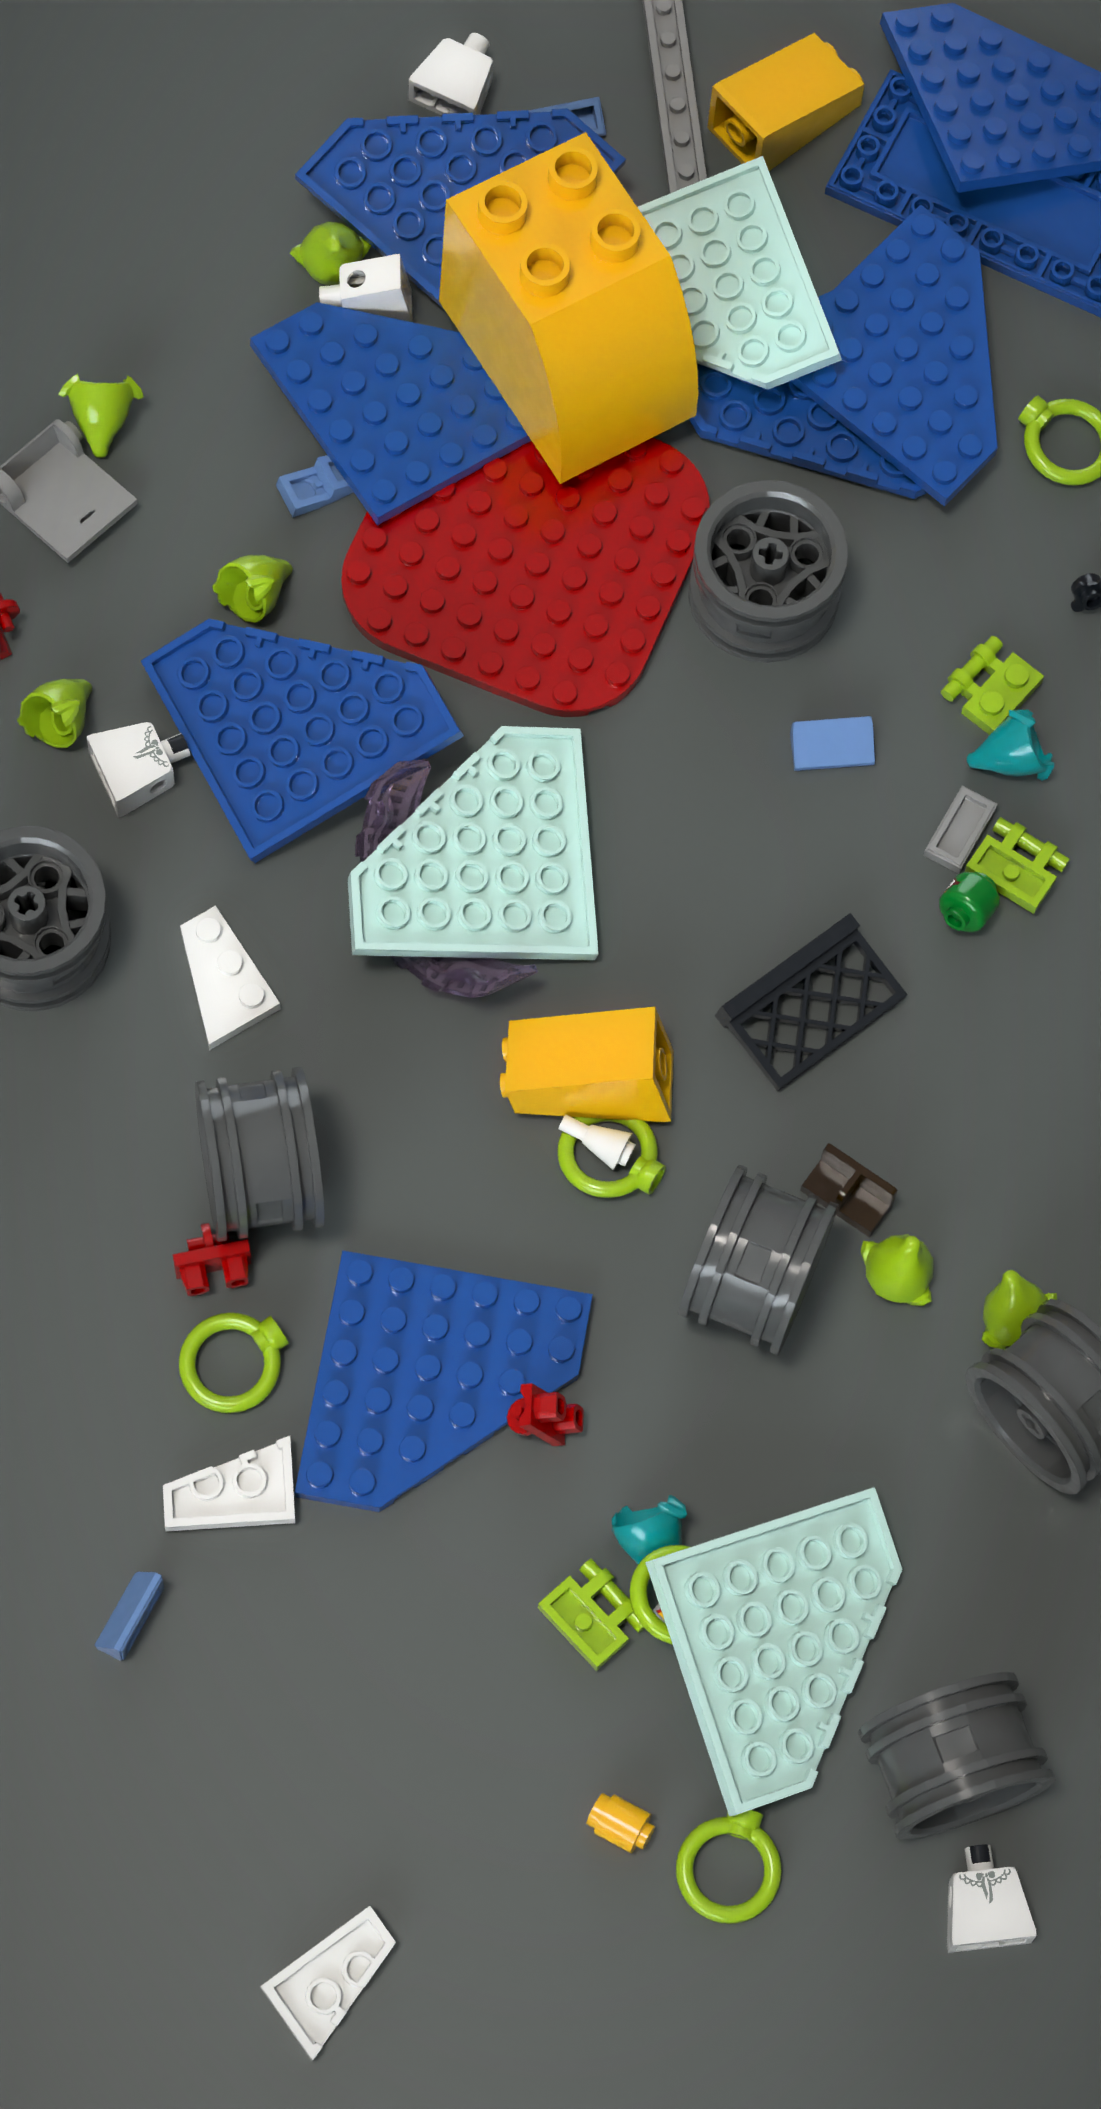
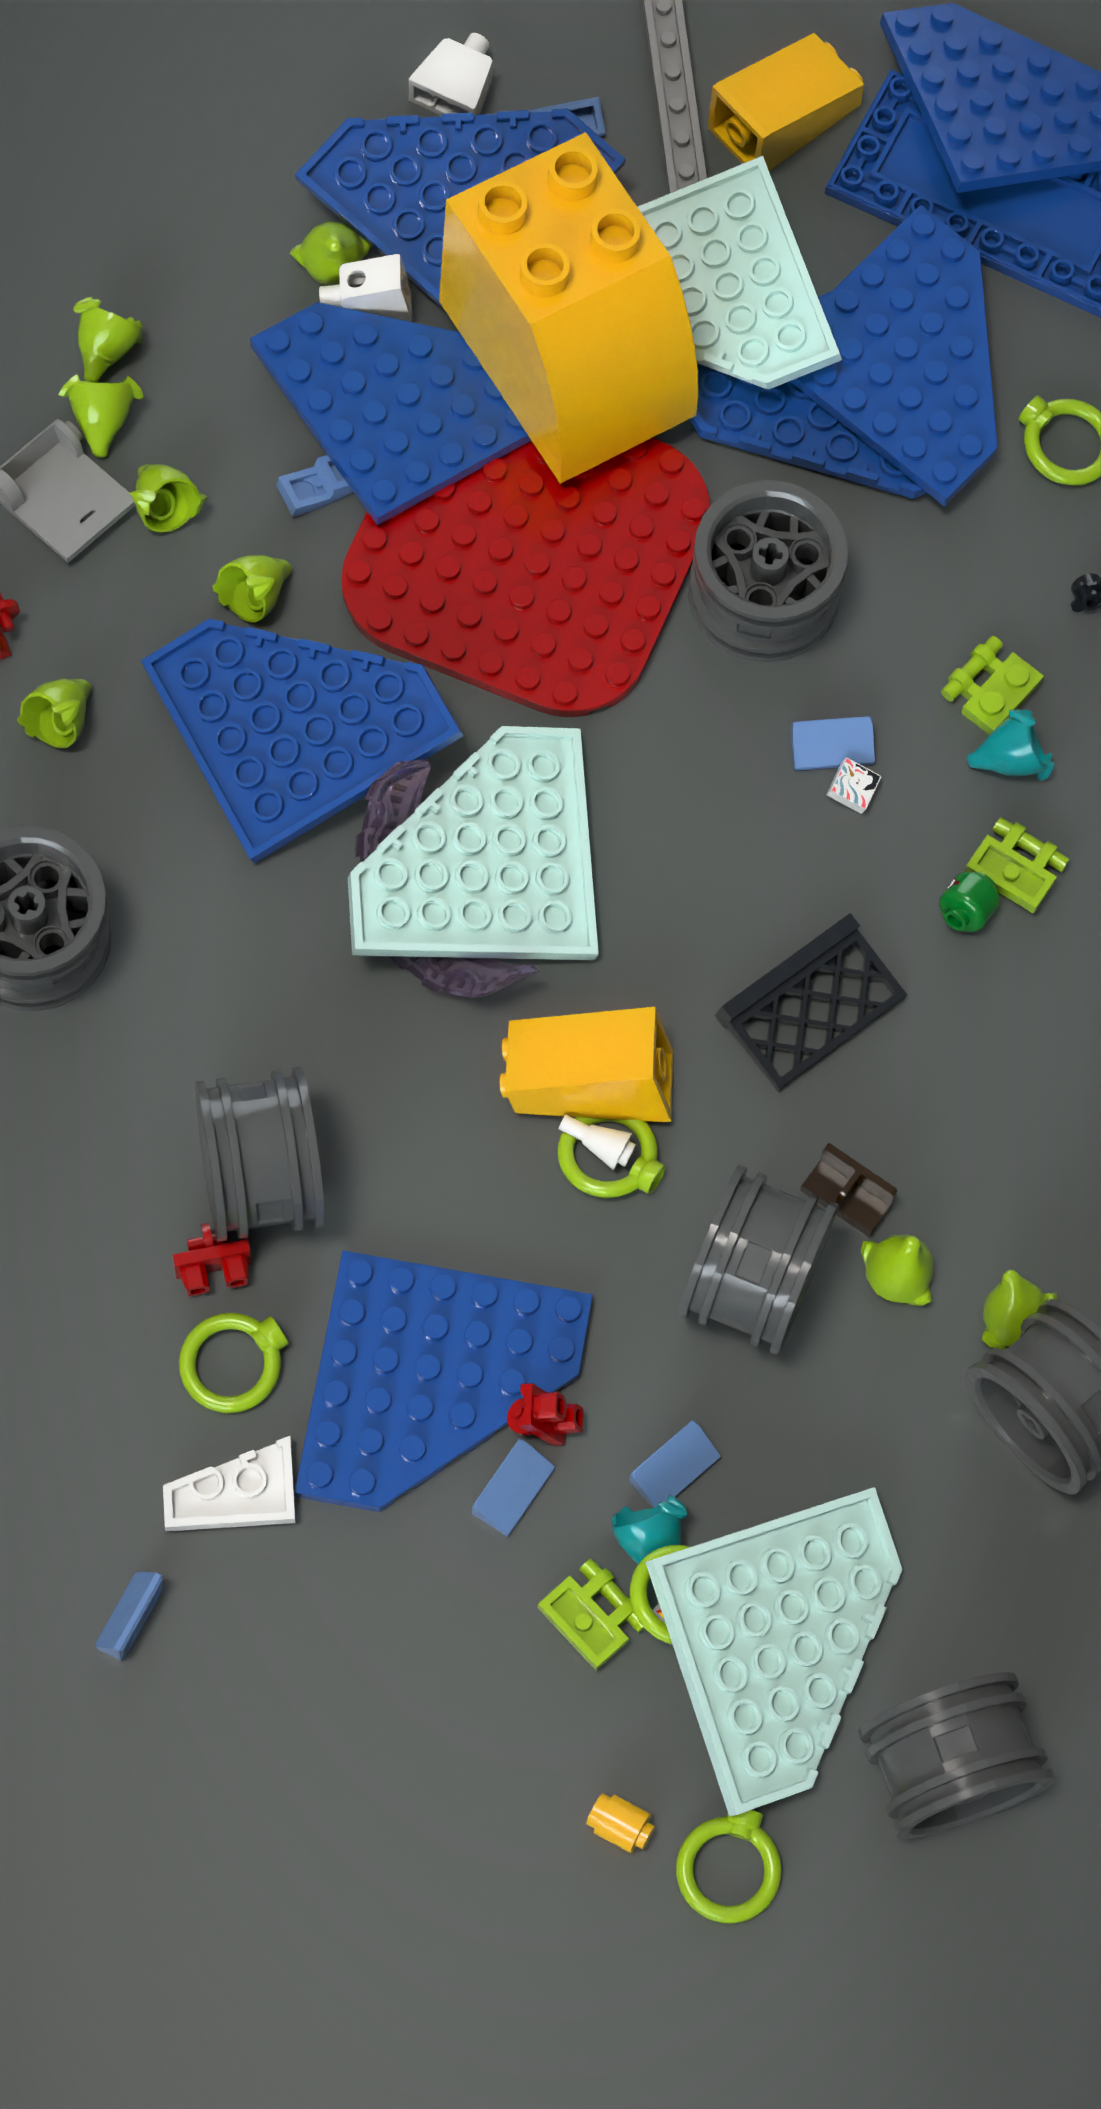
(103, 337): none -> lime hat
(135, 763): white torso -> none
(165, 497): none -> lime hat
(225, 978): white wing -> none
(327, 1979): white wing -> none
(512, 1488): none -> medium blue slope
(674, 1465): none -> medium blue slope
(853, 785): none -> tile
(960, 829): light grey tile -> none
(986, 1905): white torso -> none

